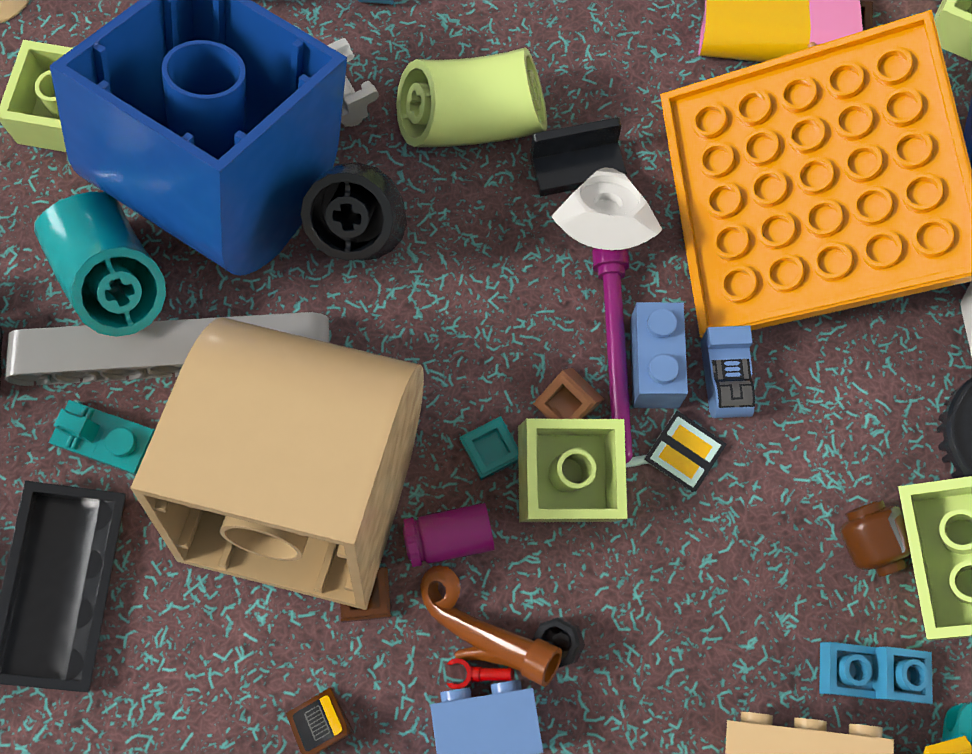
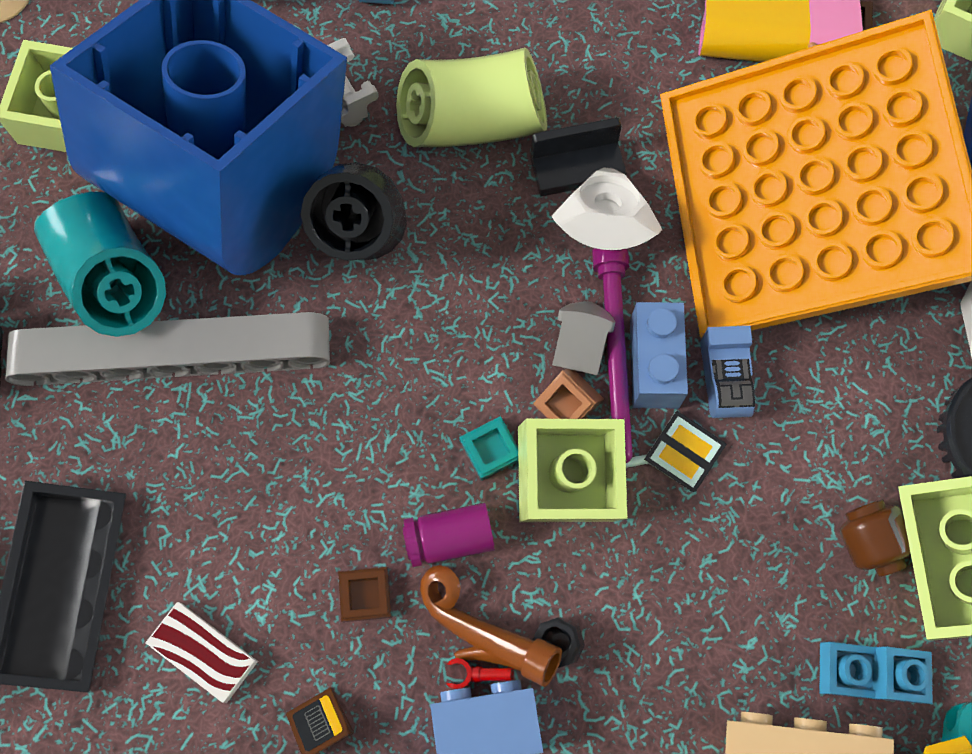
(101, 437): teal hinge -> none
(201, 652): none -> tile
(282, 459): tan brick -> none
(582, 336): none -> light grey tile

